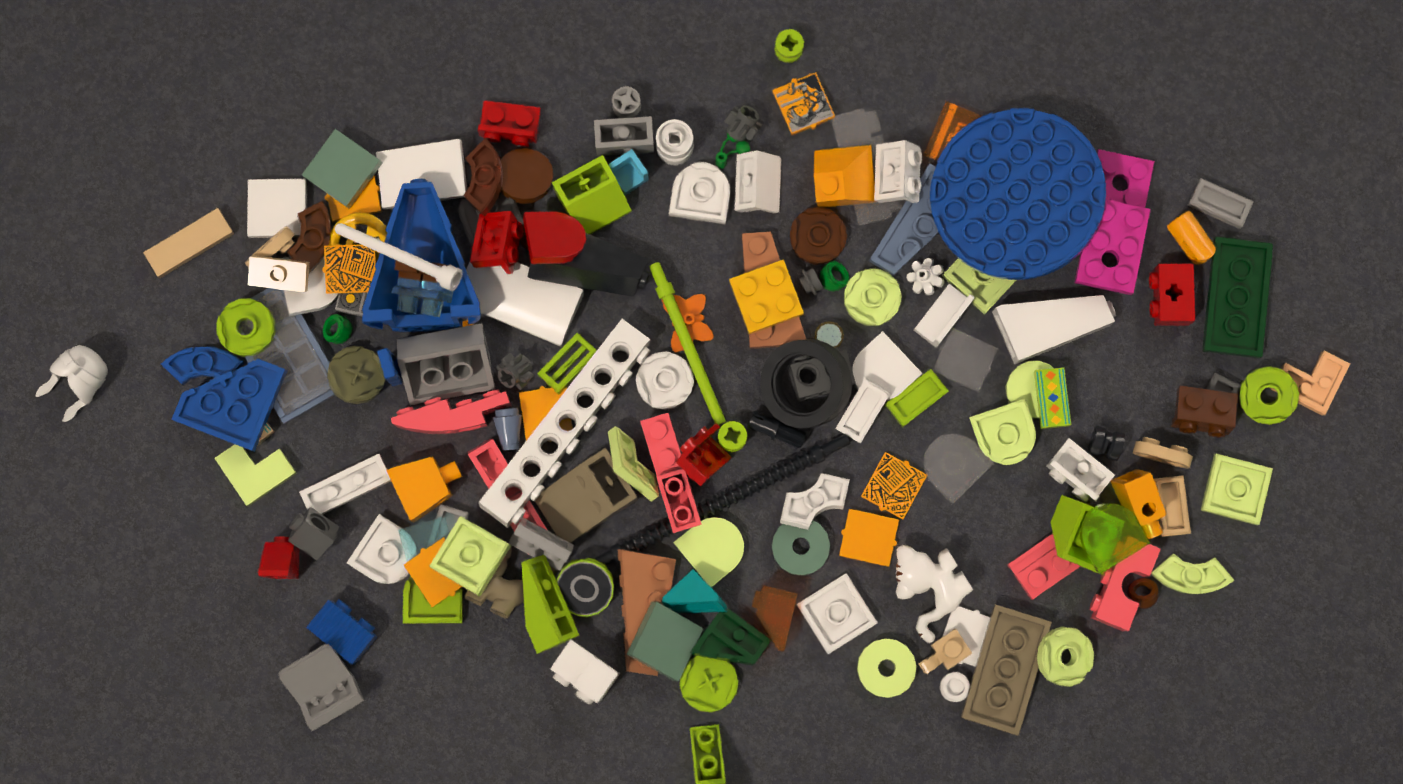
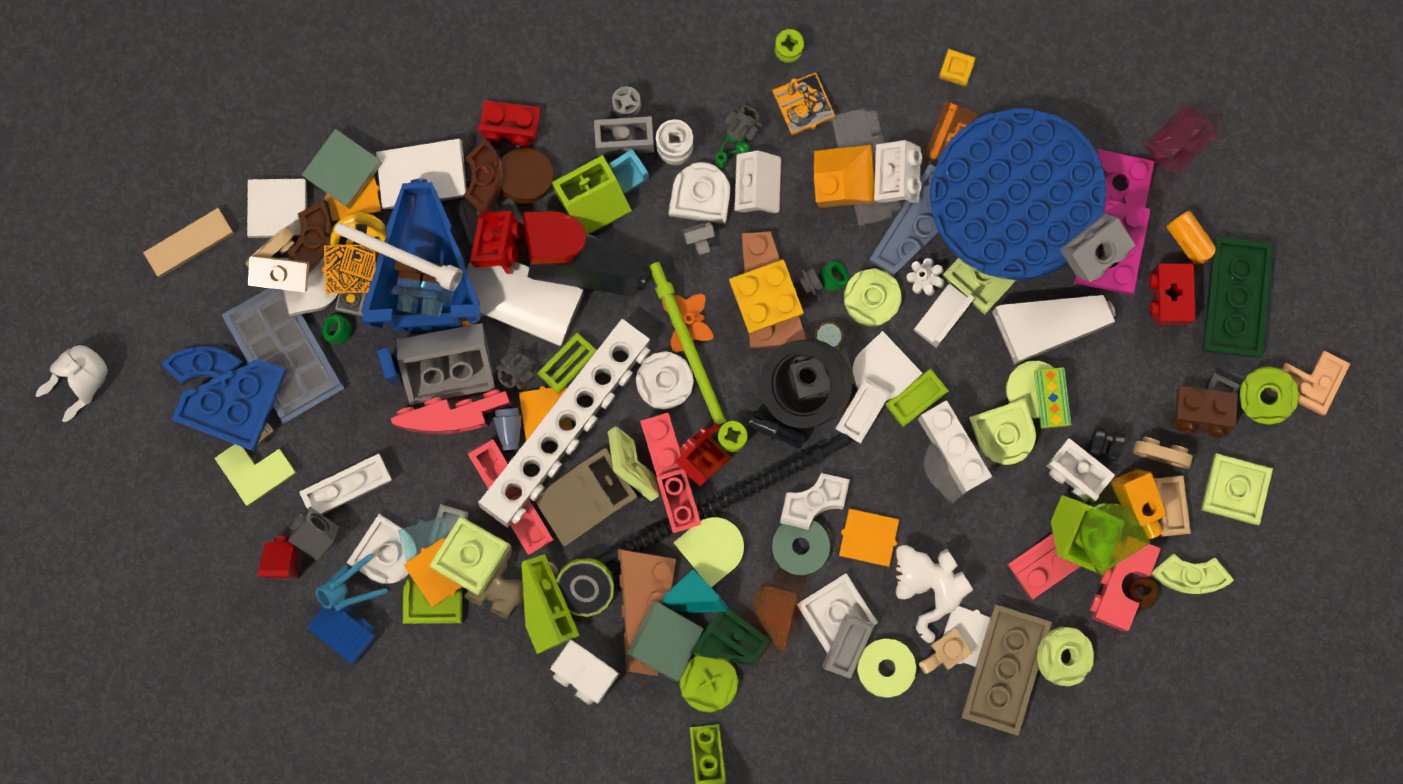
(261, 335): lime tile -> none
(321, 686): light grey bracket -> none
(334, 590): none -> dark azure plant
(355, 375): olive tile -> none
(423, 485): light orange torso -> none
(538, 541): light grey bracket -> none
(699, 234): none -> light grey tile
(818, 235): reddish brown tile -> none
(848, 645): none -> light grey tile
(894, 485): light orange piece -> none
(954, 687): white tile -> none
(957, 67): none -> yellow tile
(960, 454): none -> white arch
(965, 359): clear piece -> none
(1082, 249): none -> light grey brick
(1181, 140): none -> clear pink brick
(1220, 203): light grey tile -> none

